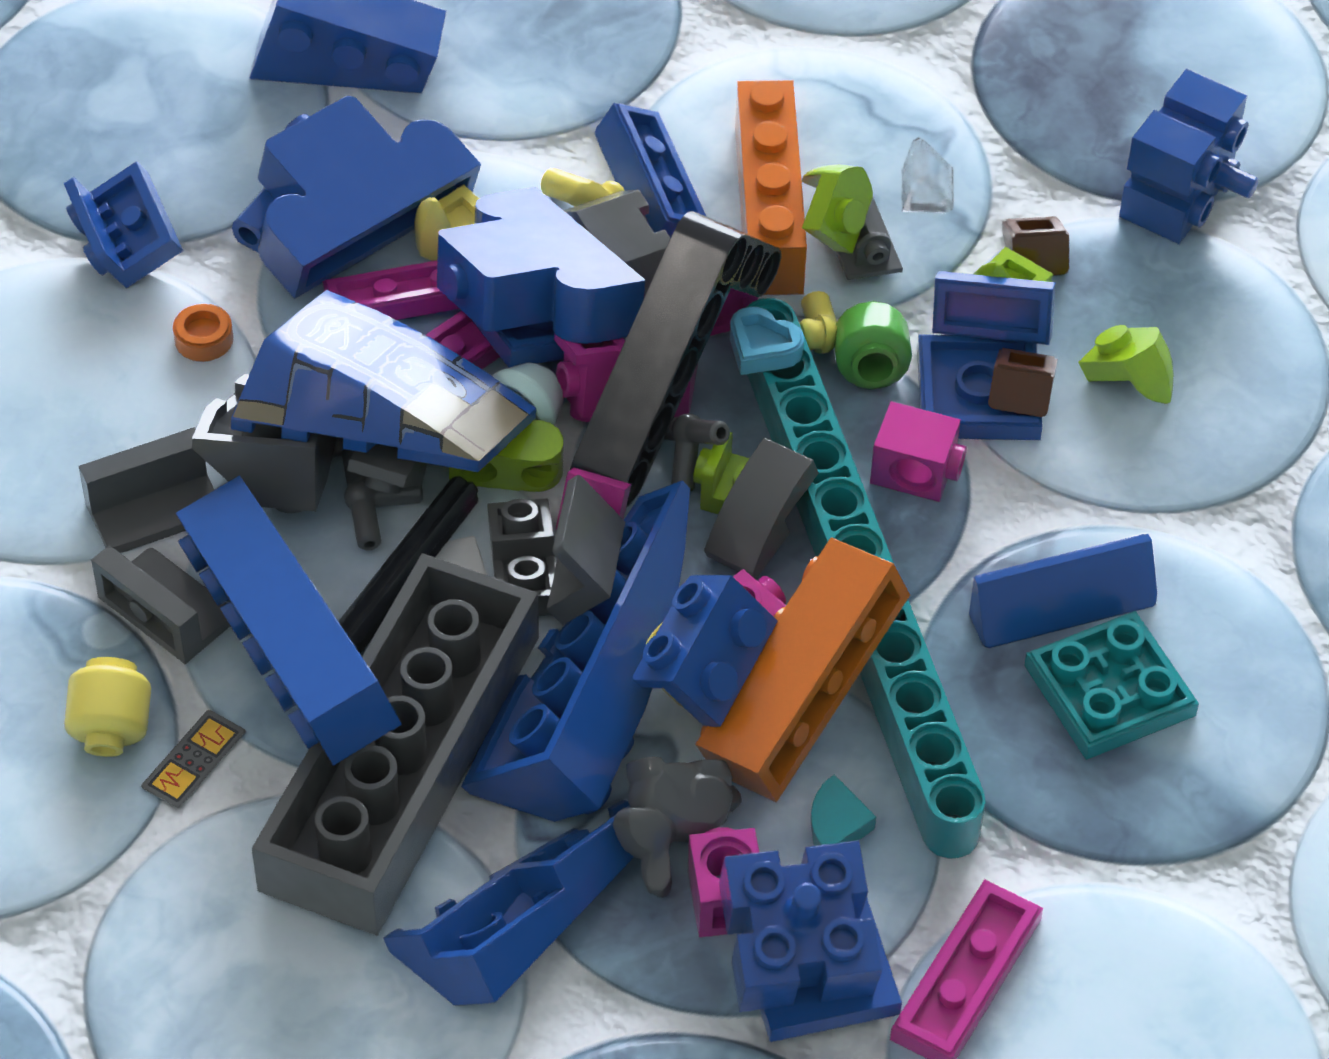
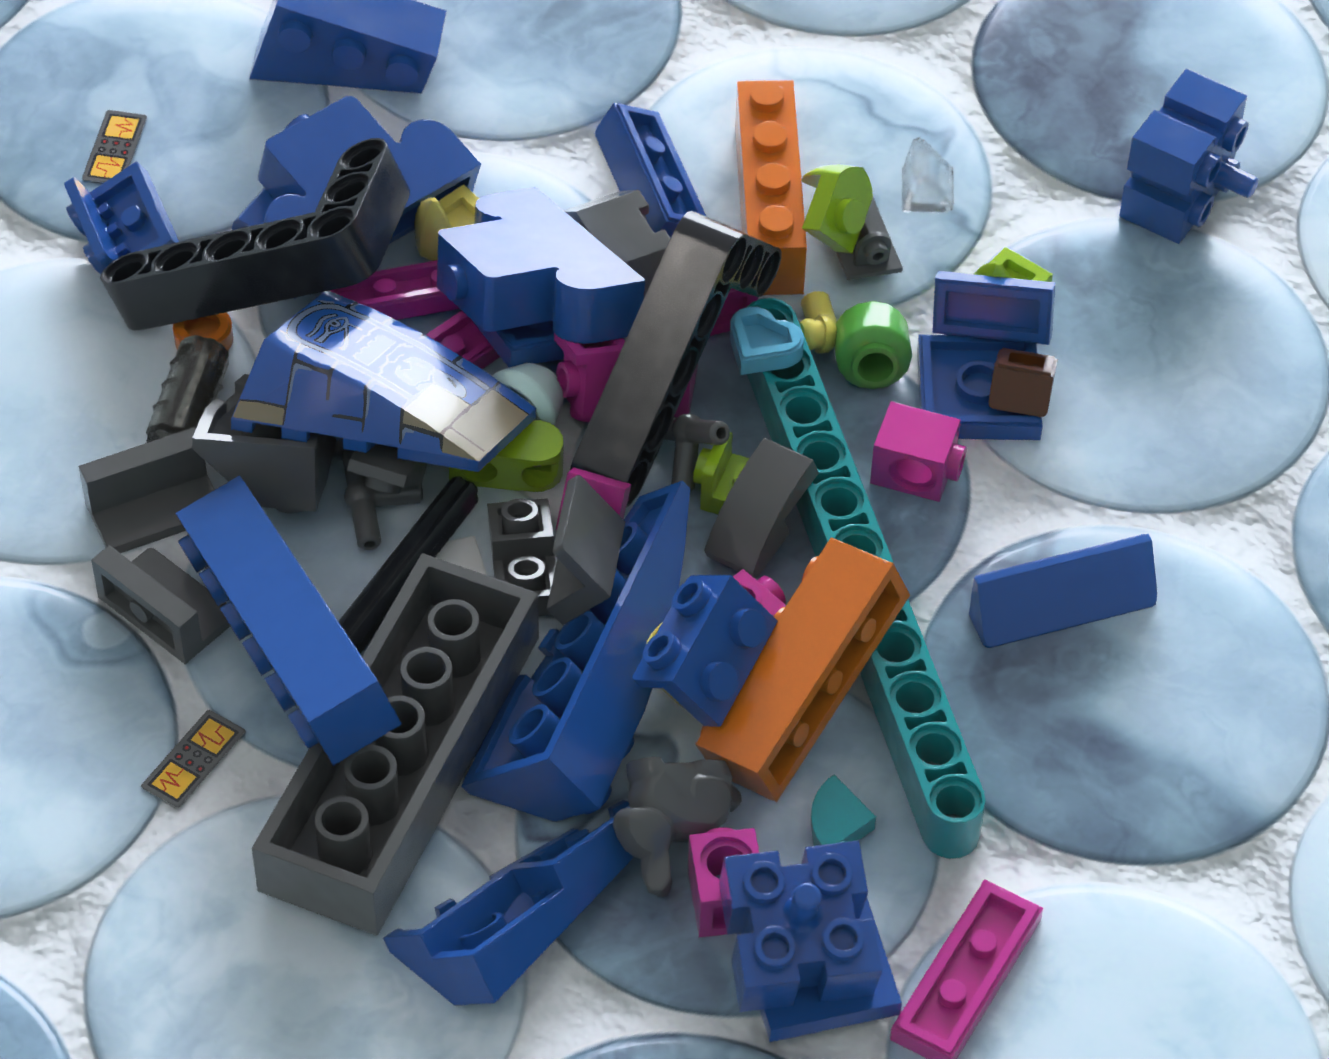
(107, 706): light yellow head -> none
(114, 145): none -> sticker
(189, 387): none -> clear smoke axle
(273, 259): none -> black beam
(574, 188): light yellow arm -> none
(1040, 241): reddish brown slope -> none
(1111, 685): teal tile -> none
(1132, 356): lime plate -> none

